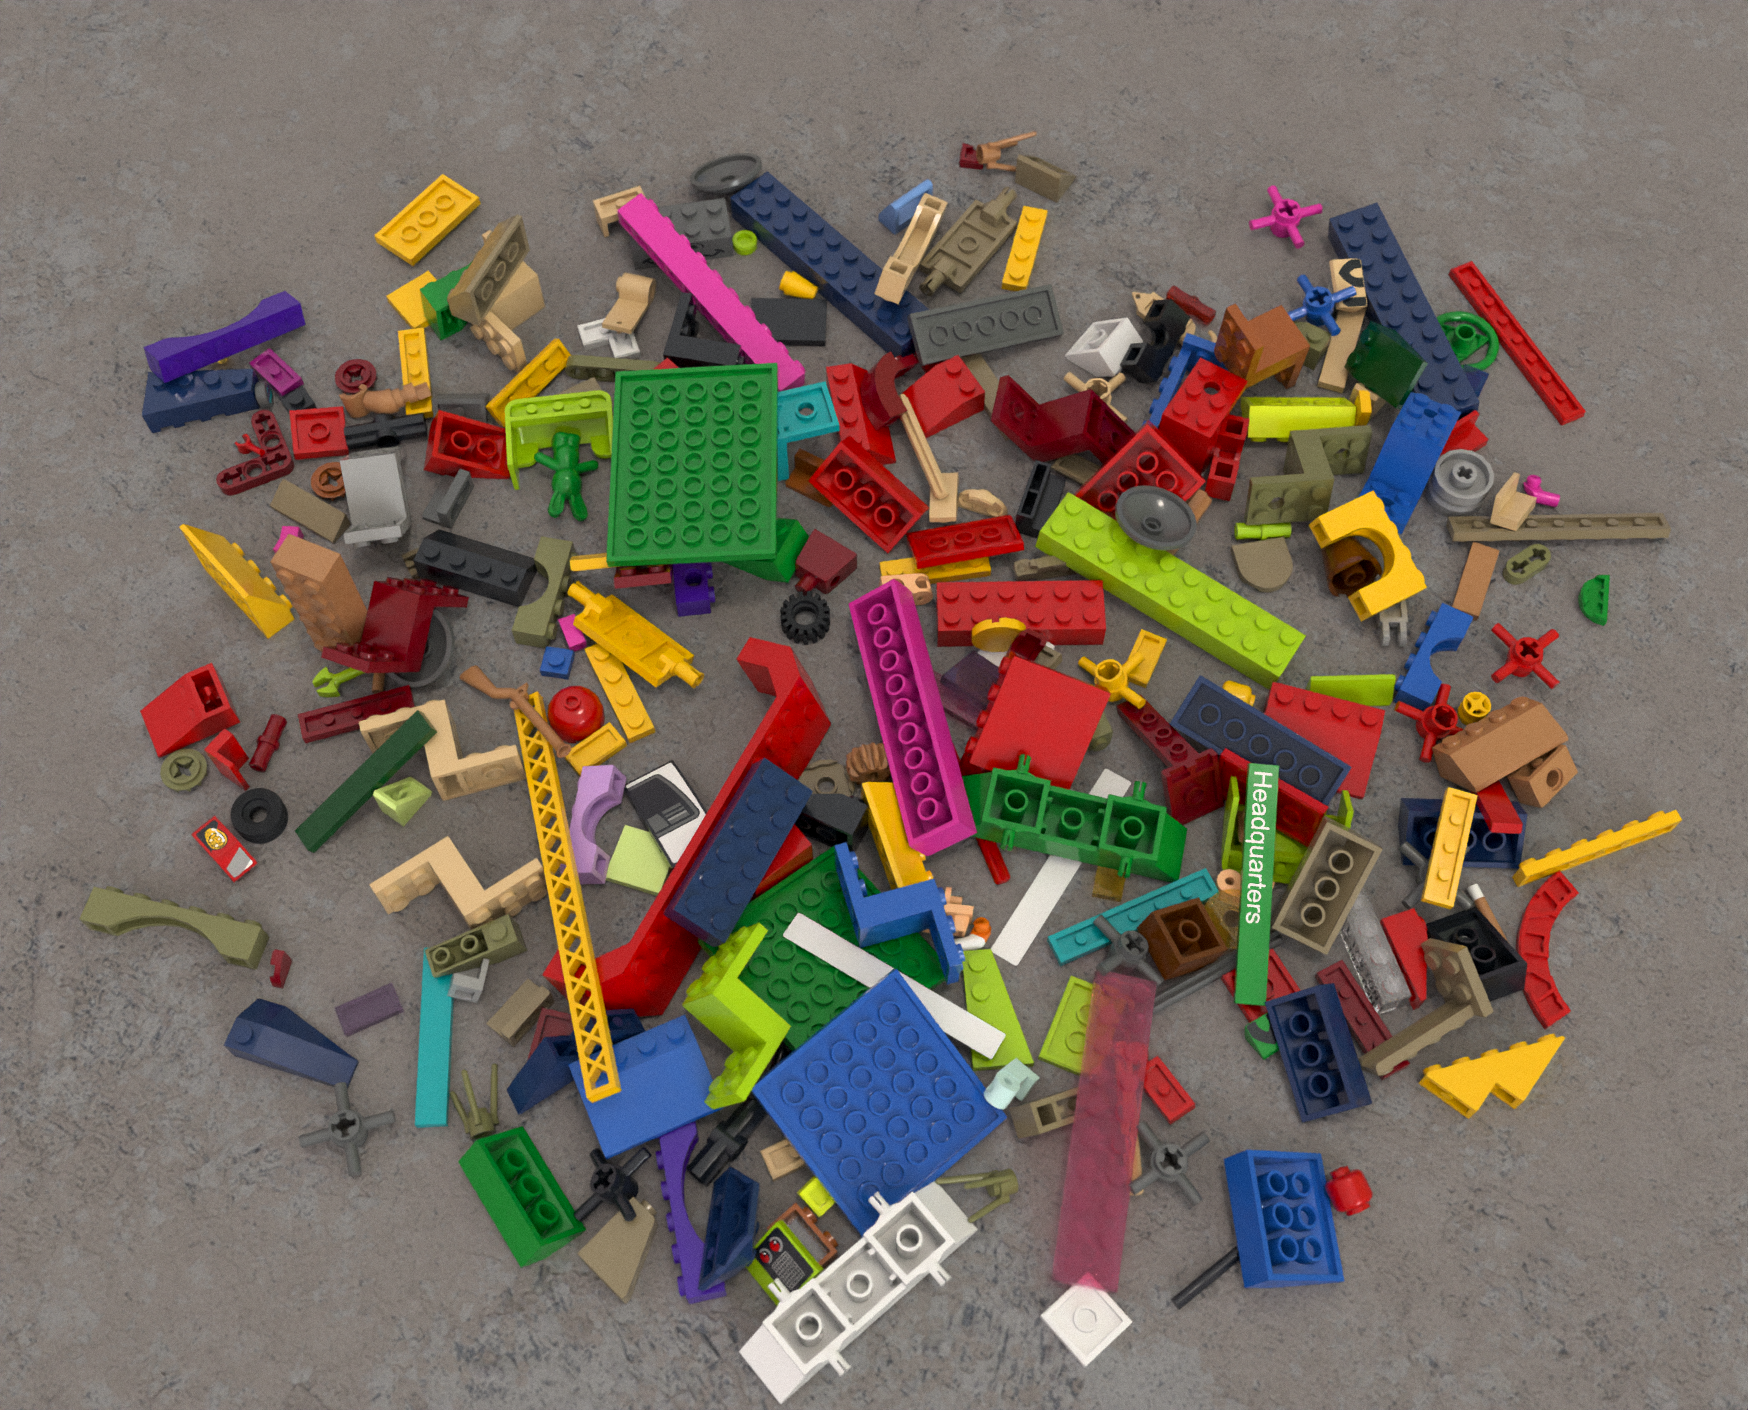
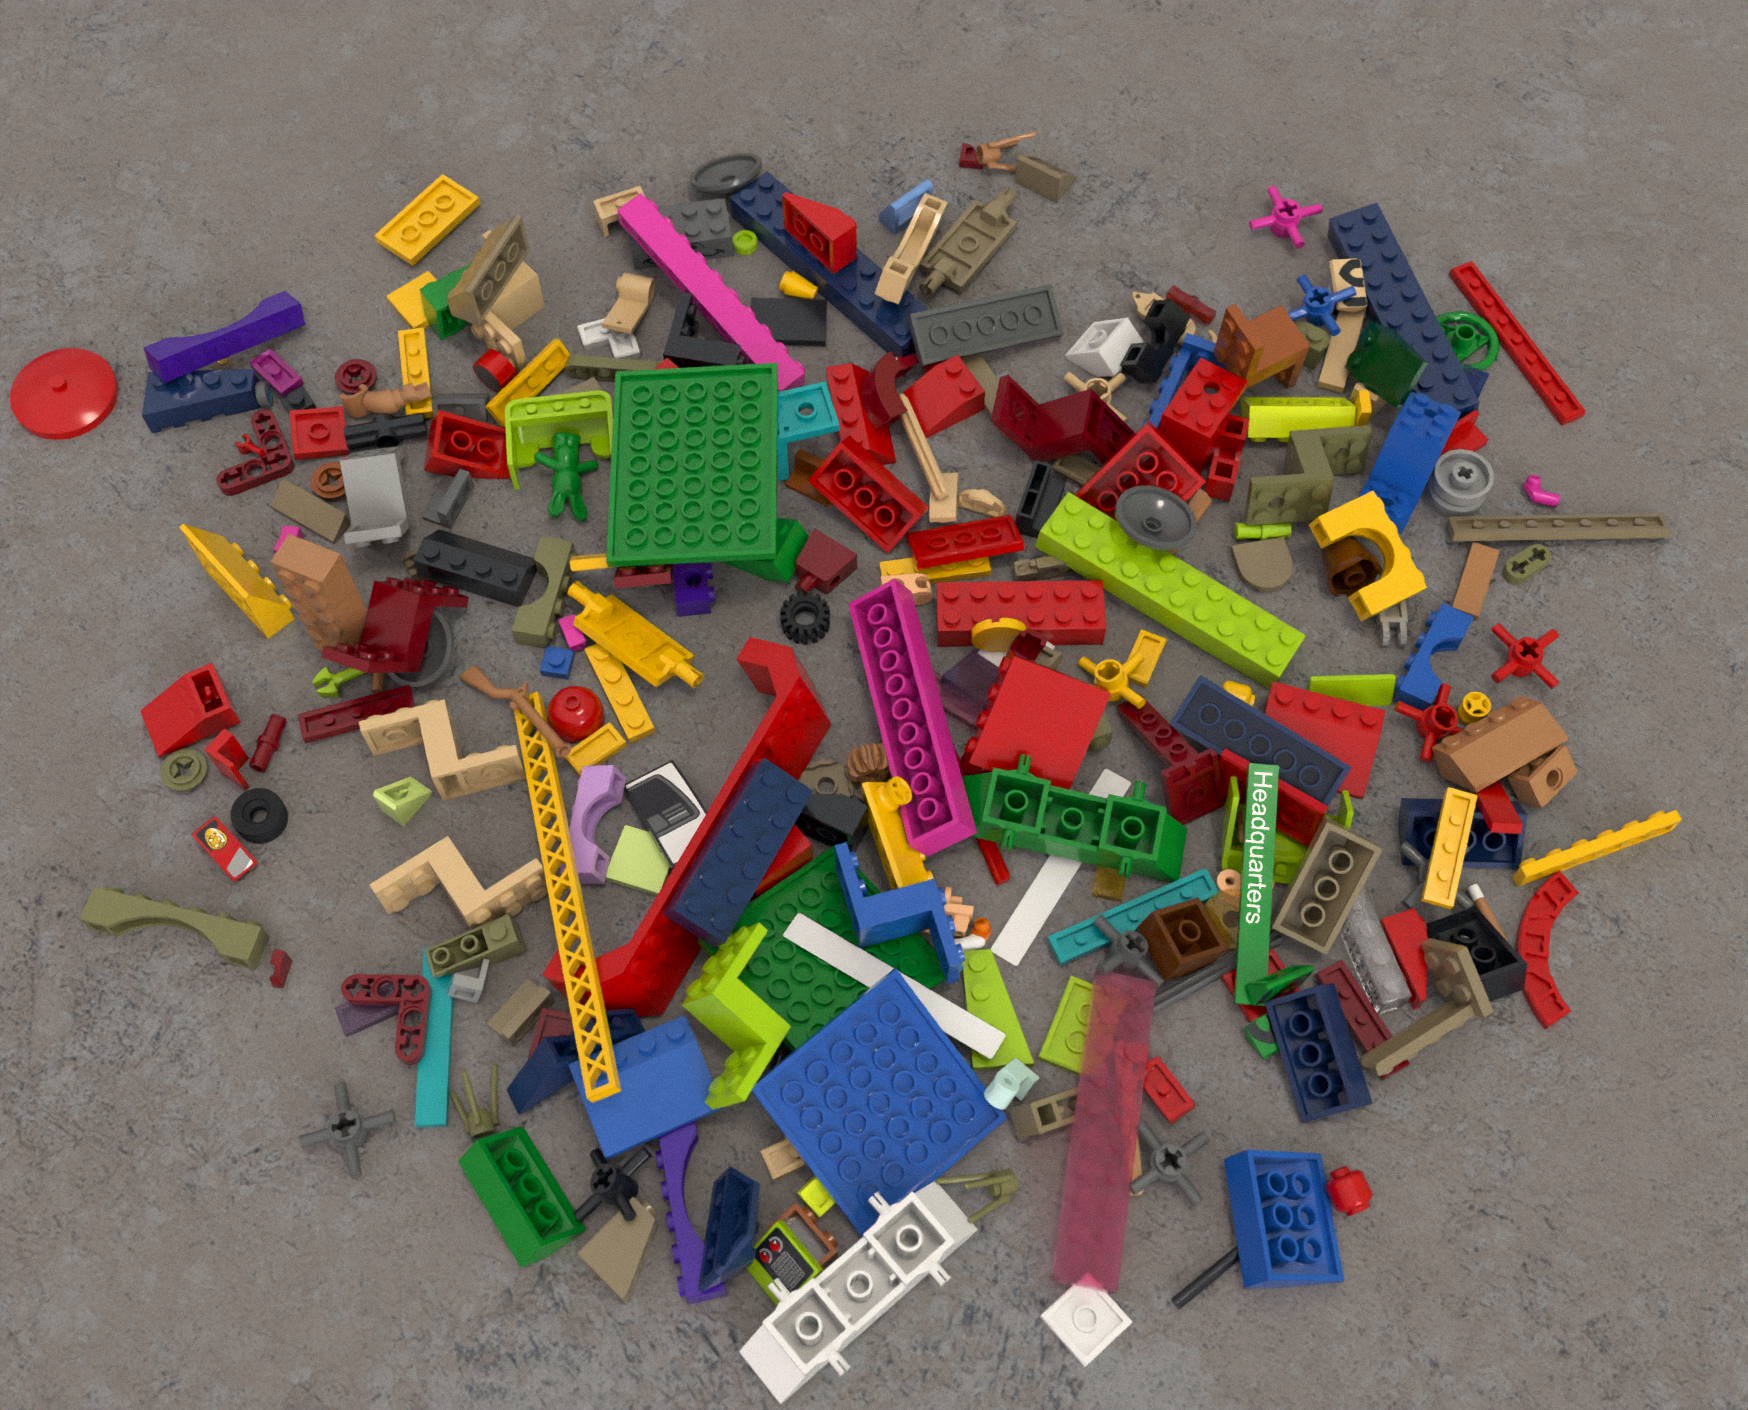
(64, 393): none -> red dish
(284, 1041): dark blue wedge -> none
(367, 778): dark green tile -> none
(407, 1005): none -> dark red beam
(494, 370): none -> red piece
(727, 1141): black piece -> none
(821, 230): none -> red slope
(893, 794): none -> yellow wheel
(1024, 249): yellow plate -> none
(1278, 983): none -> green slope
(1504, 1074): yellow slope -> none
(1511, 506): tan panel -> none
(1594, 599): green plate -> none

